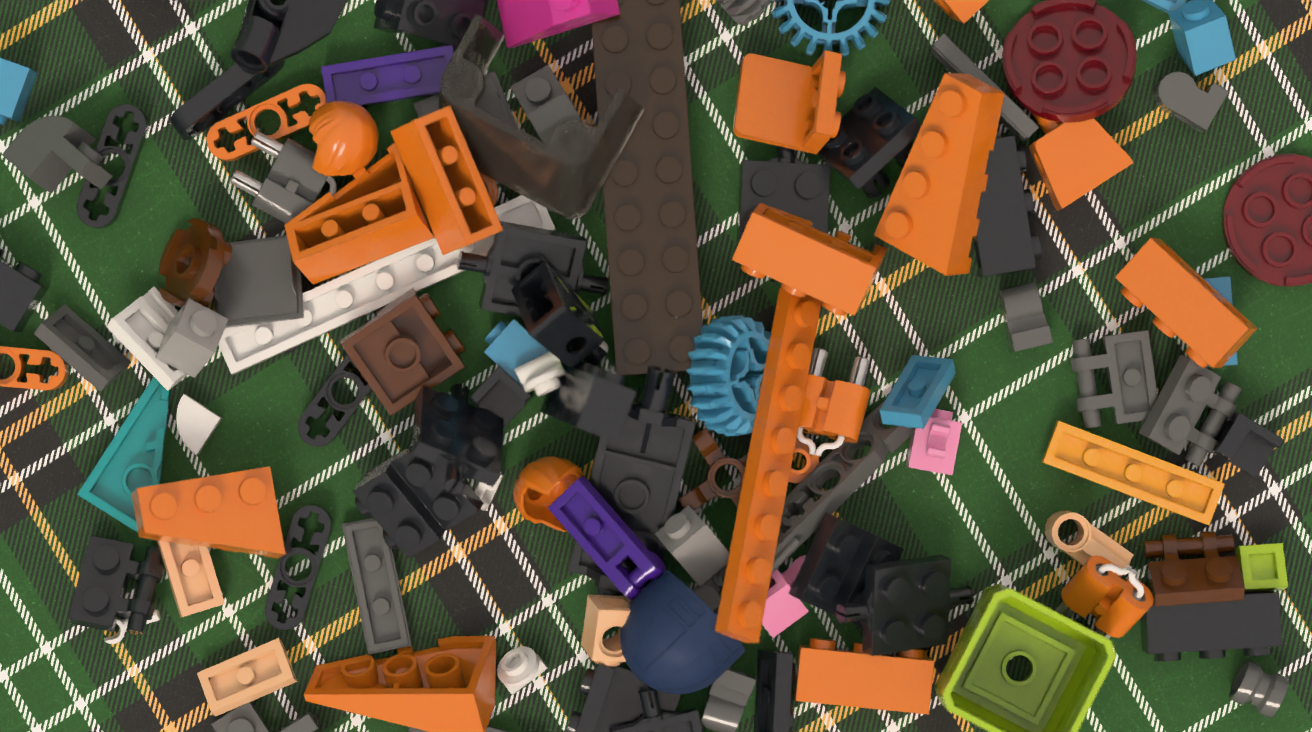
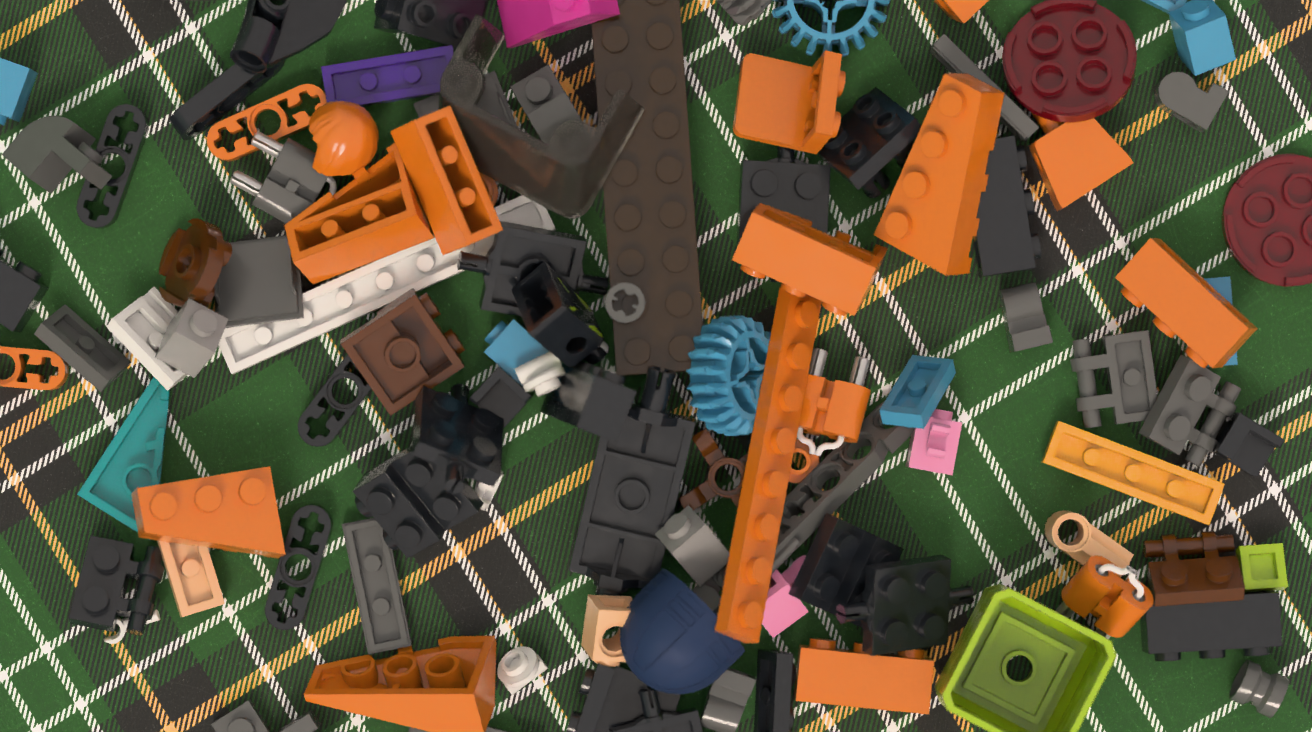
(195, 423): white tile -> none
(247, 677): light nougat plate -> none
(541, 485): orange hair -> none
(606, 537): dark purple plate -> none
(630, 289): none -> dark grey bush

